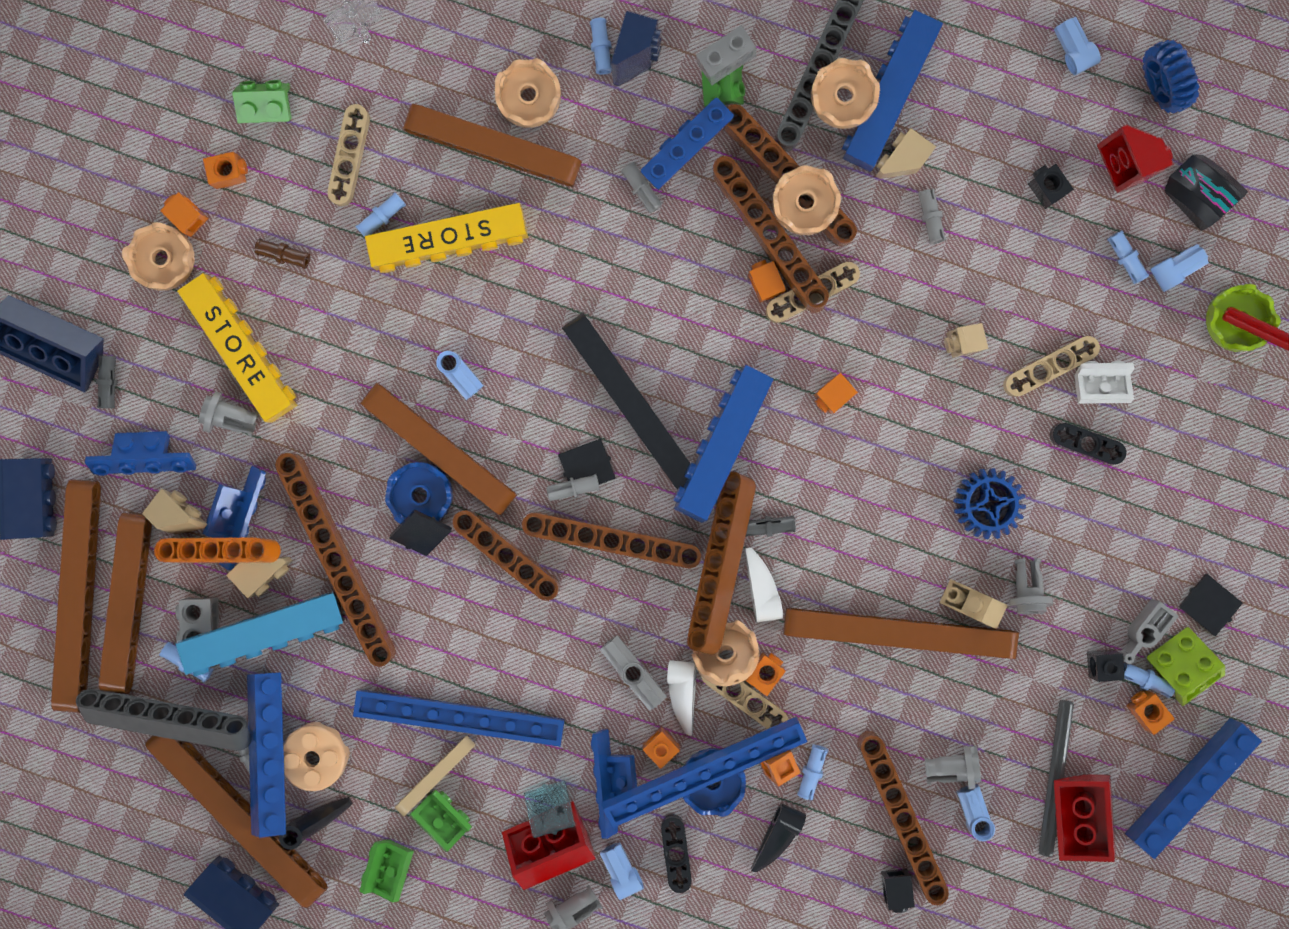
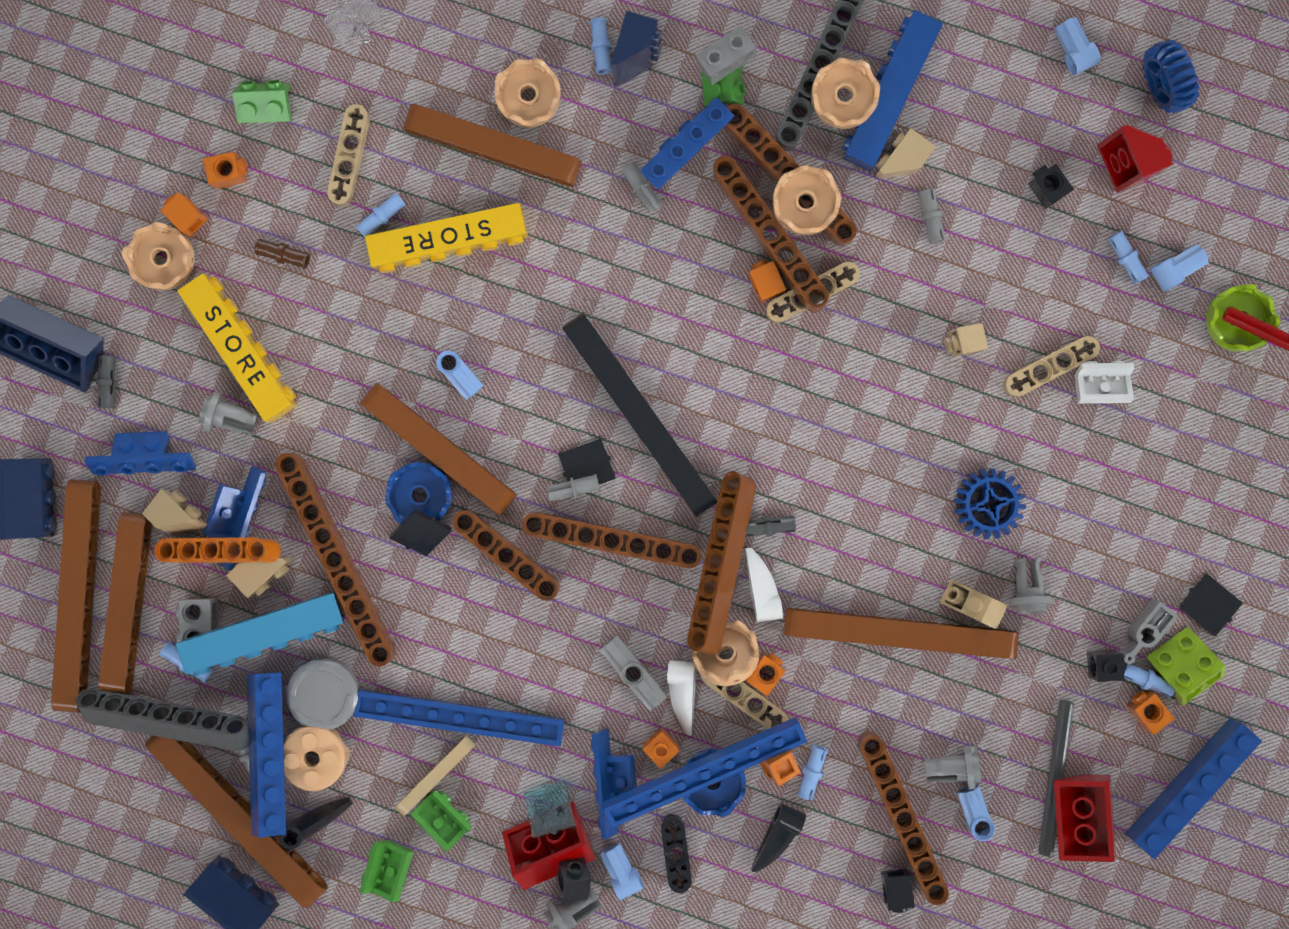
(322, 693): none -> light grey piece
(573, 880): none -> black brick
(723, 443): blue brick -> none
(834, 394): orange brick -> none
(1103, 456): black beam -> none
(1203, 190): black slope -> none

